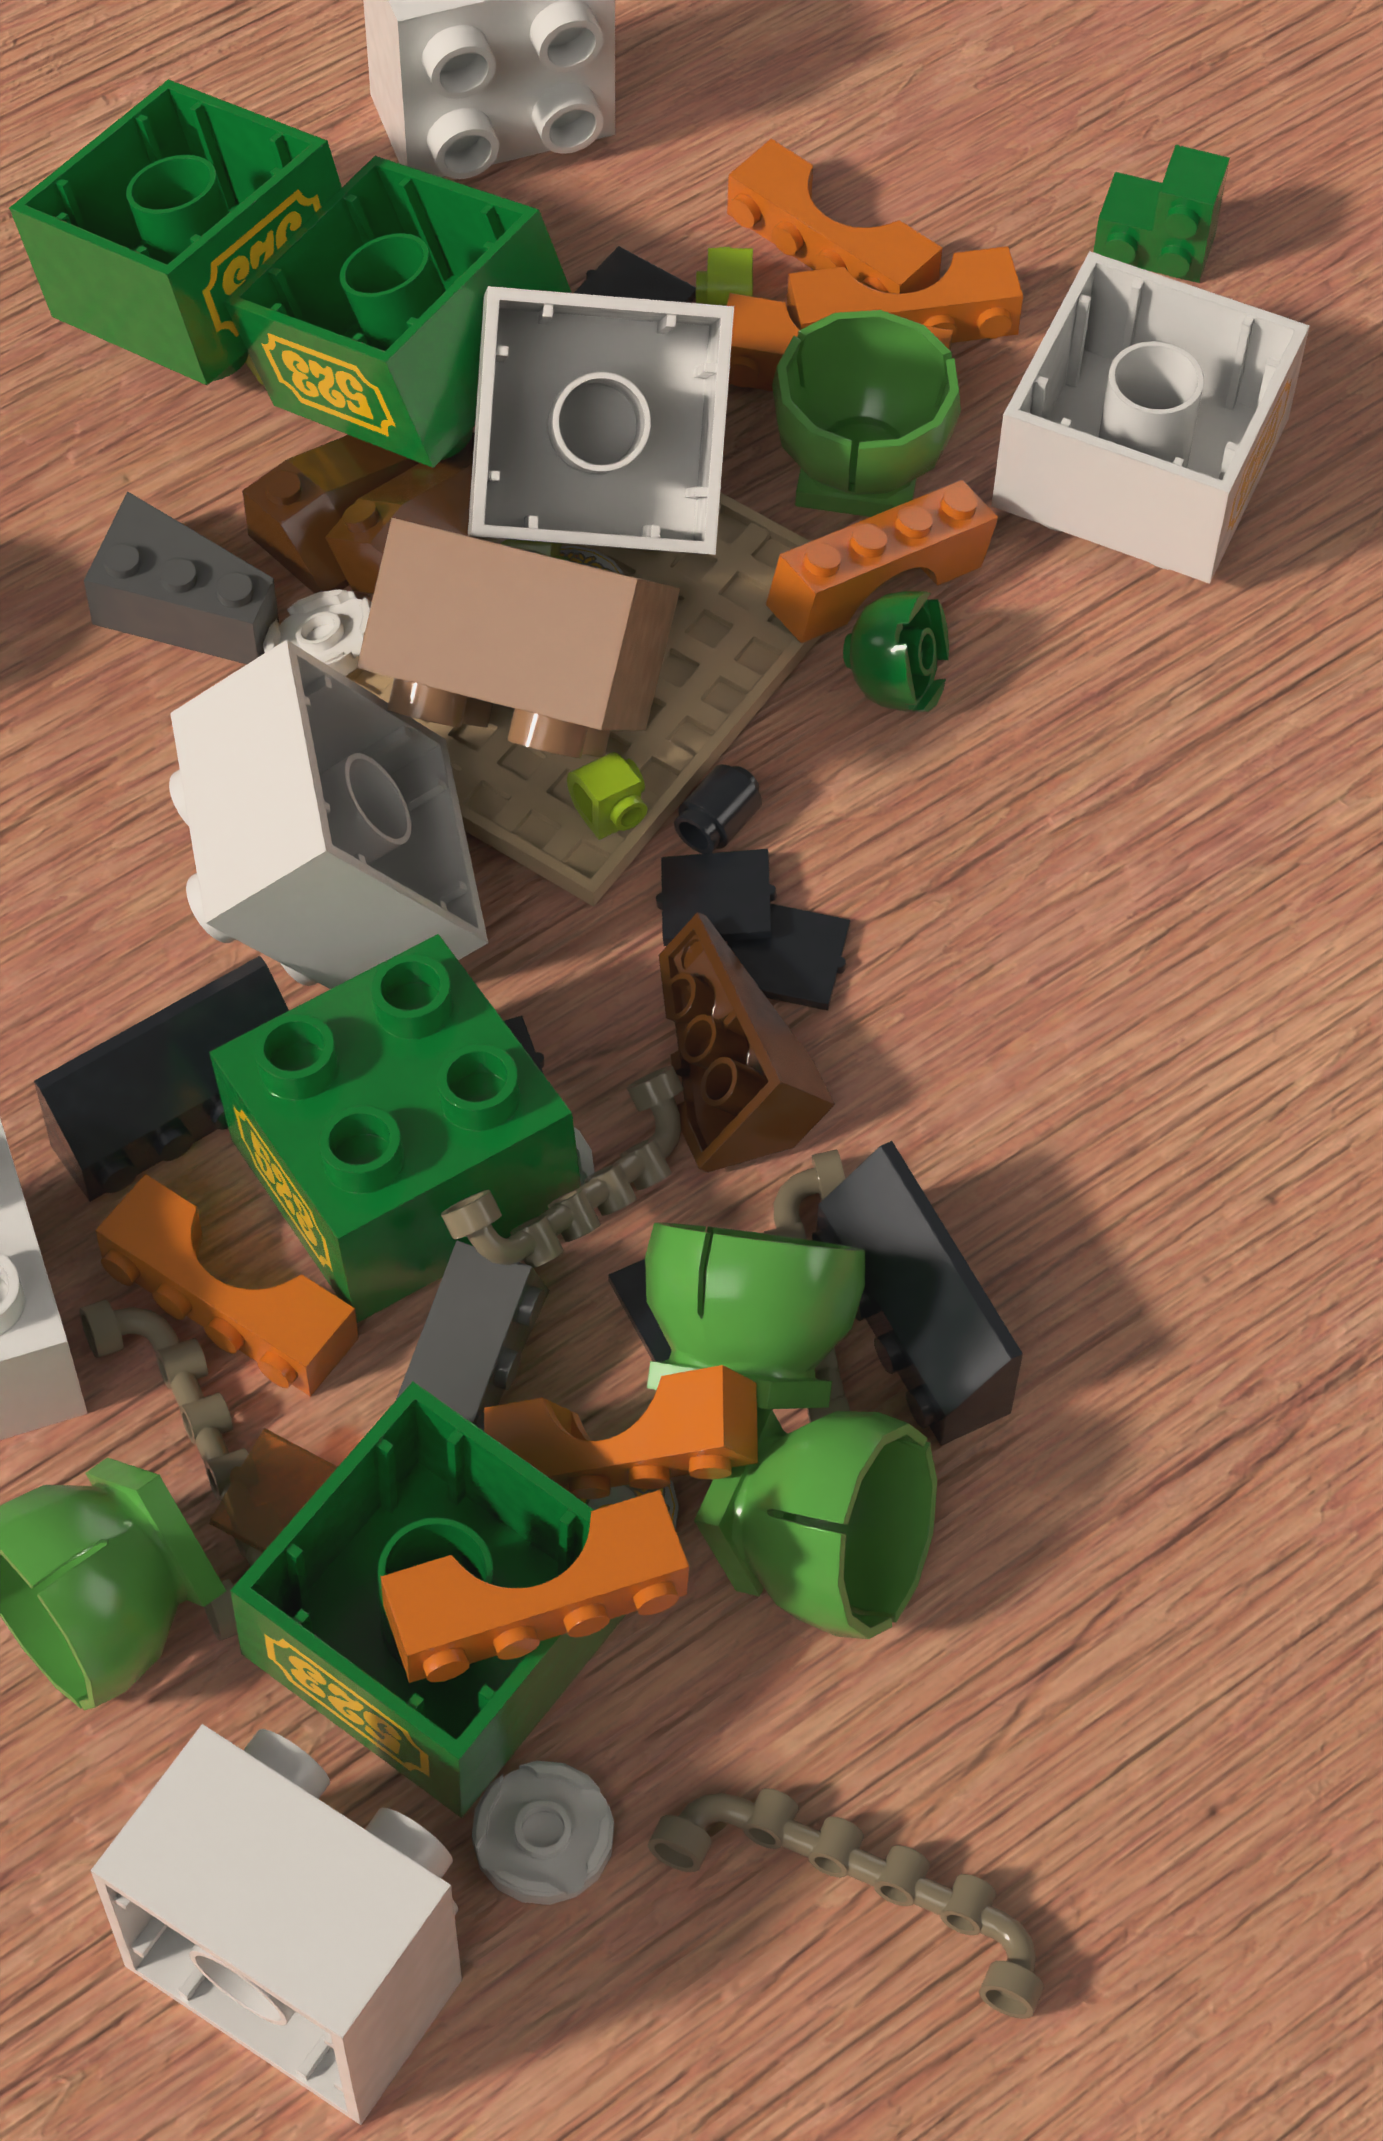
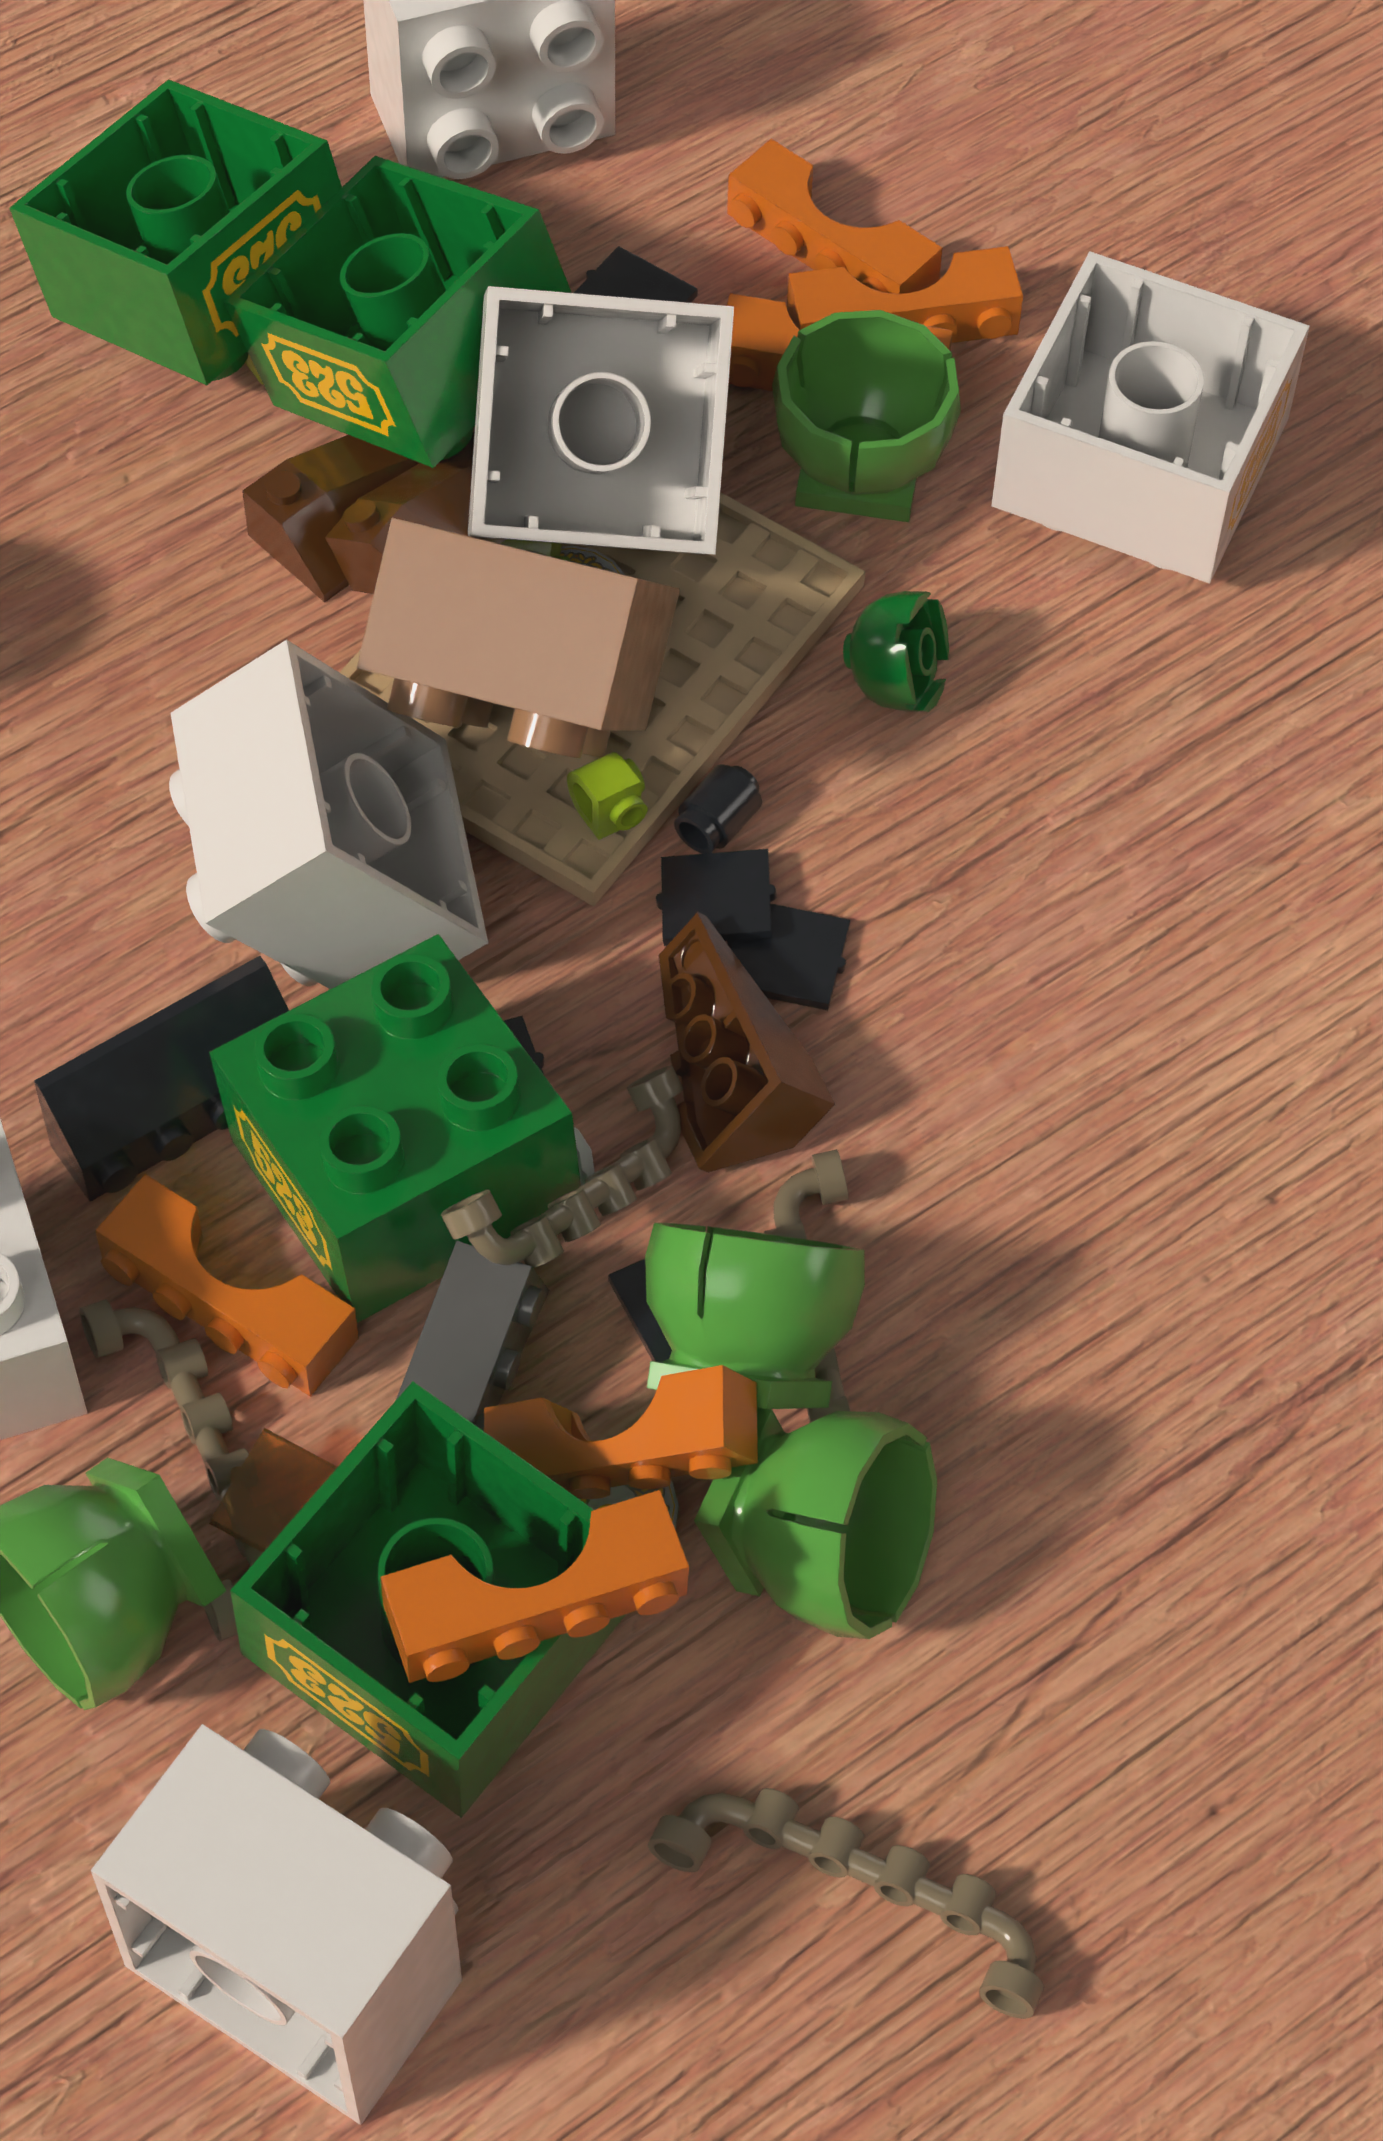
(178, 587): dark grey wedge -> none
(326, 626): white tile -> none
(543, 1832): white tile -> none
(727, 272): lime plate -> none
(830, 577): orange arch -> none
(922, 1299): black slope -> none
(1166, 223): green brick -> none

